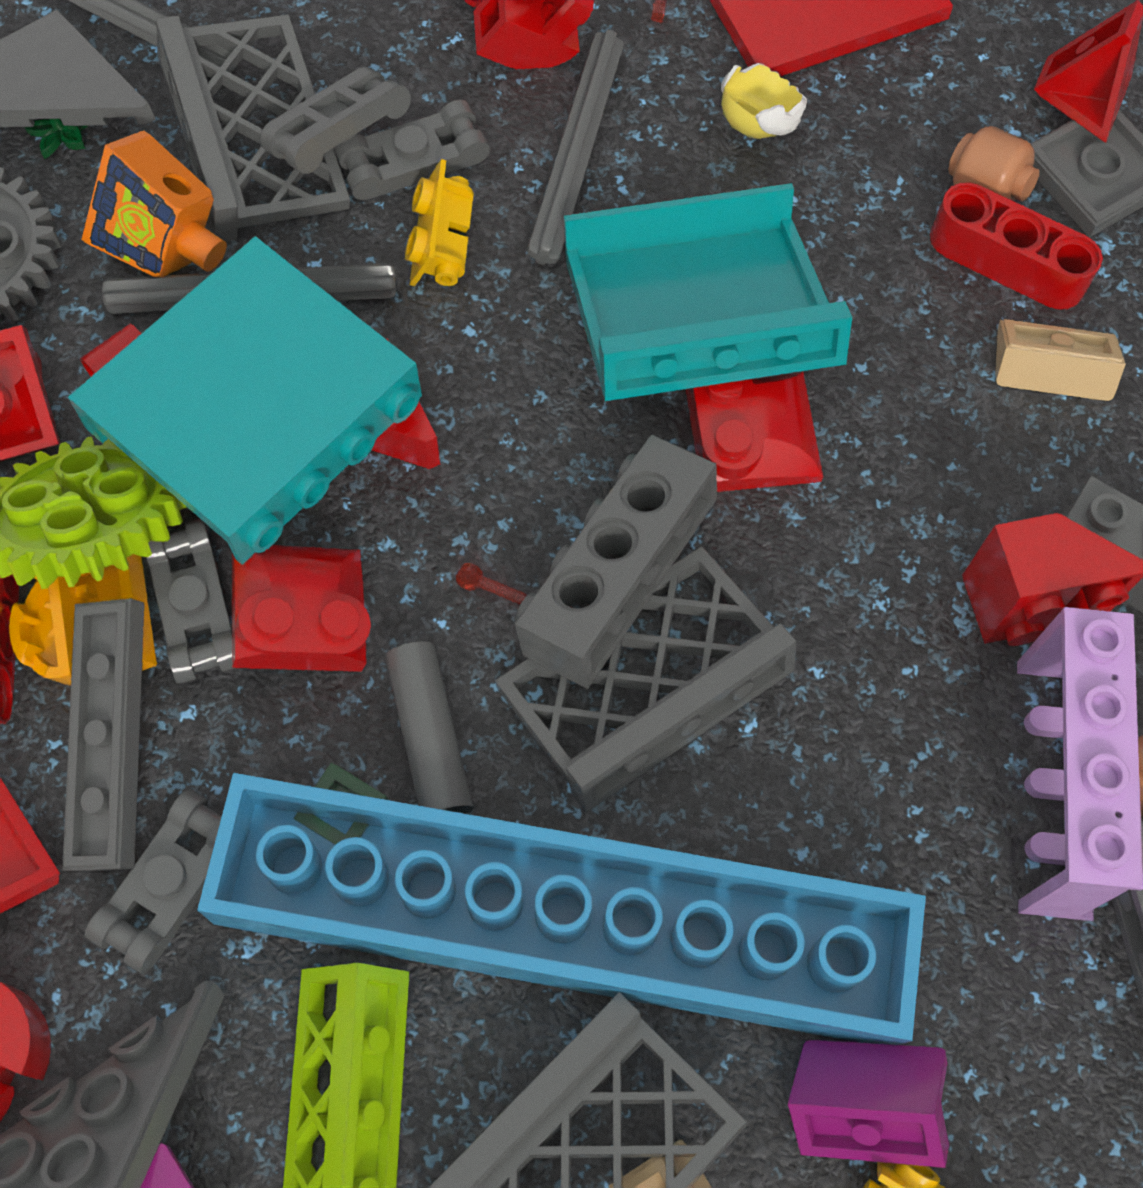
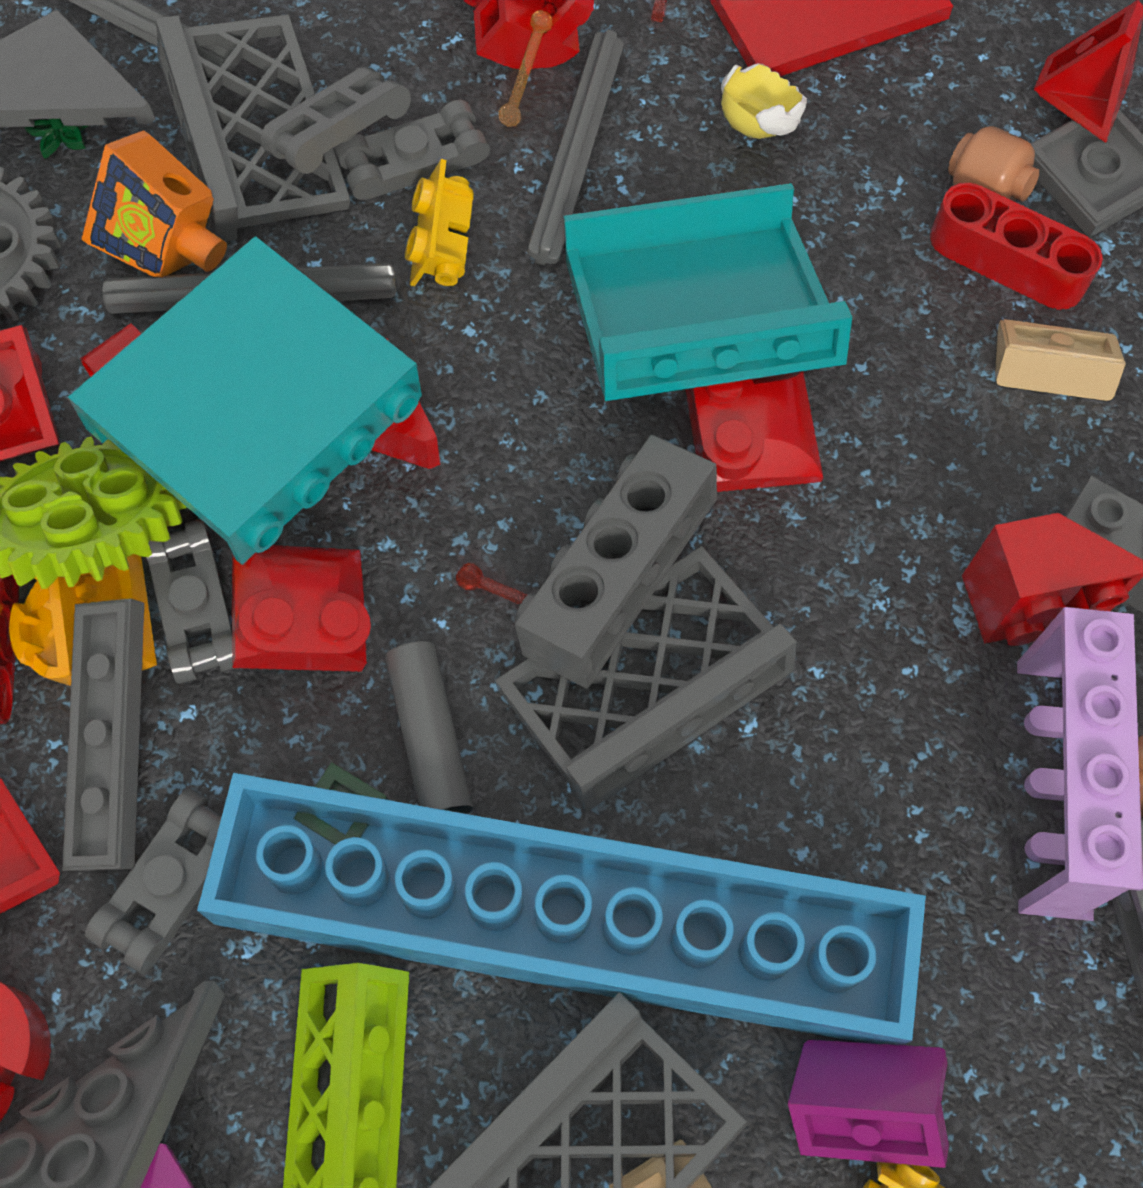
(510, 113): none -> clear orange hinge

